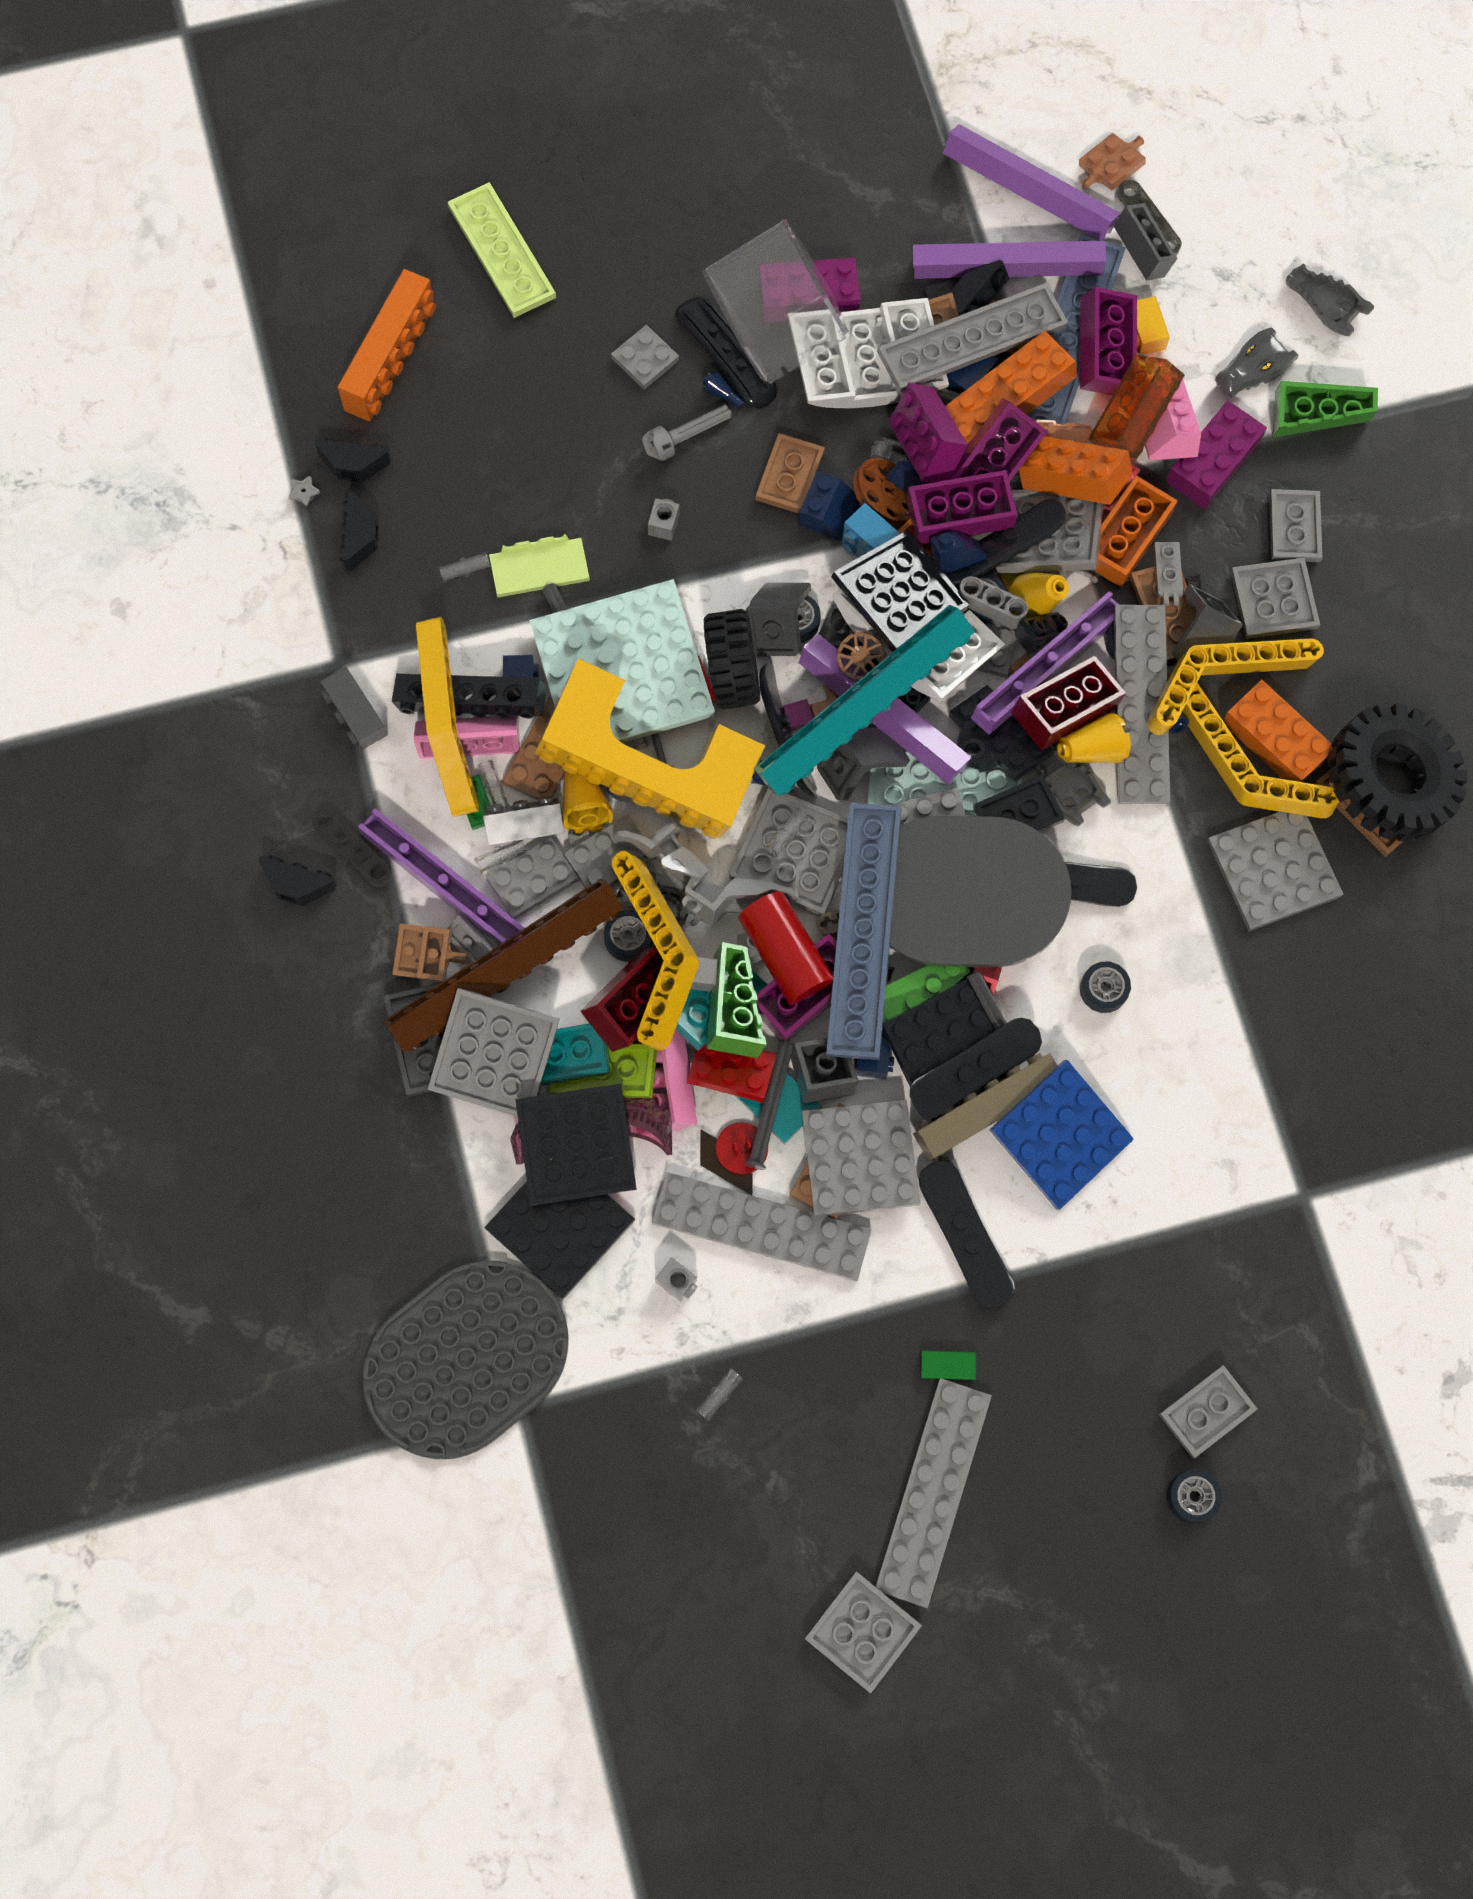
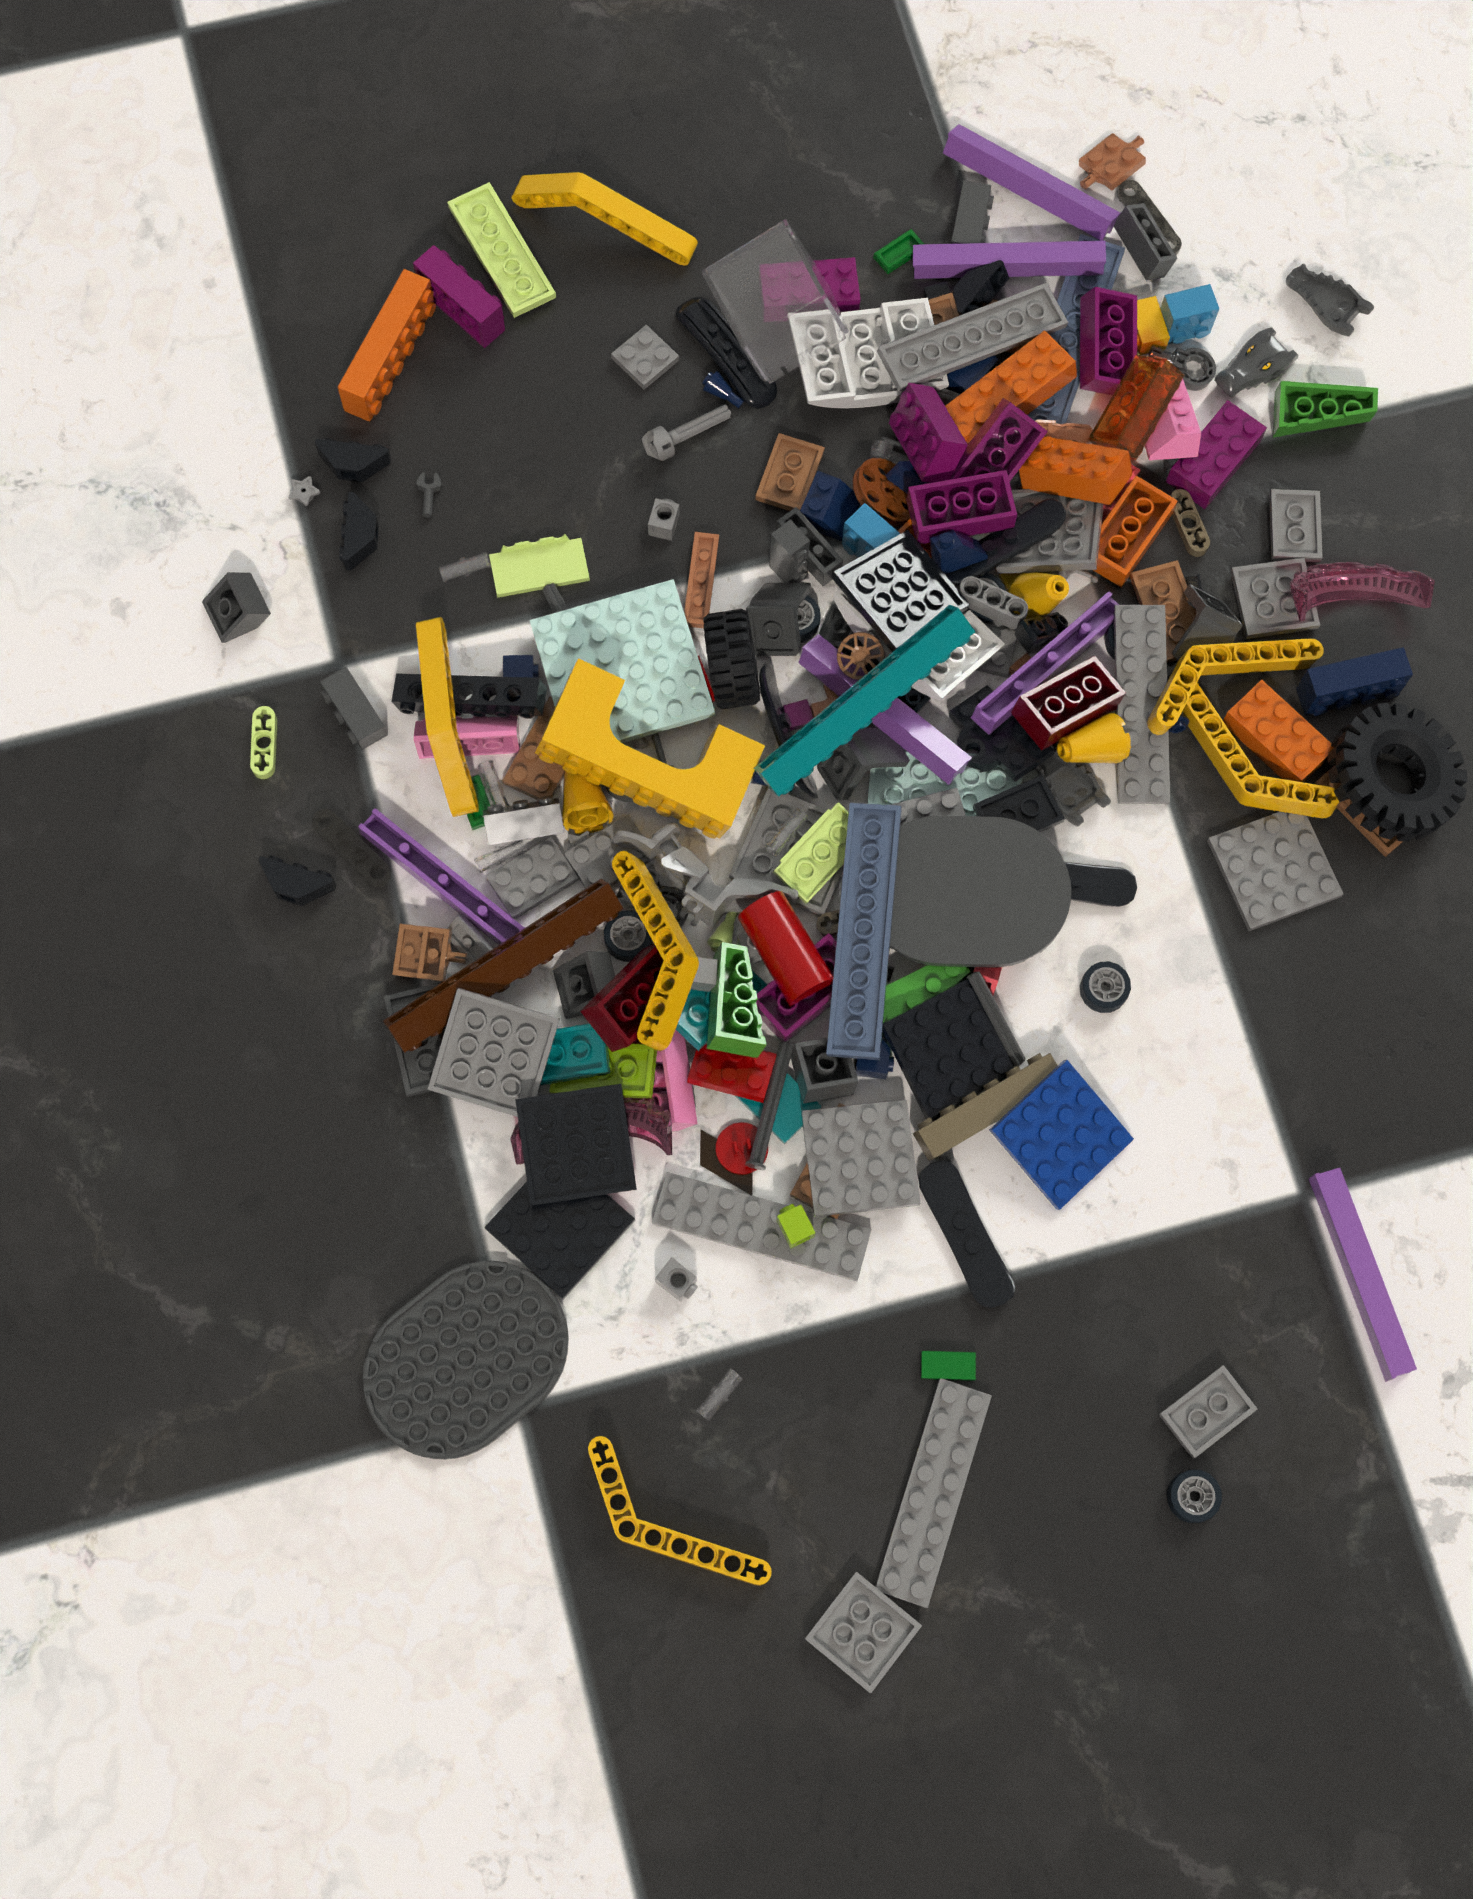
(235, 606): none -> dark grey slope
(271, 732): none -> yellowish green beam
(429, 490): none -> dark grey bar
(461, 296): none -> magenta brick
(582, 980): none -> dark grey slope
(608, 206): none -> yellow beam
(667, 1535): none -> yellow beam
(701, 578): none -> nougat plate
(724, 932): none -> yellowish green cone
(789, 553): none -> dark grey brick
(795, 1225): none -> lime brick
(816, 854): none -> yellowish green piece
(822, 557): none -> dark grey brick
(897, 251): none -> green tile
(971, 213): none -> dark grey brick
(974, 1067): black piece -> none
(1168, 571): light grey hinge -> none
(1181, 357): none -> dark grey pin
(1187, 534): none -> dark tan beam
(1189, 313): none -> dark azure brick
(1354, 681): none -> dark blue brick
(1358, 582): none -> clear pink windscreen
(1362, 1274): none -> medium lavender tile

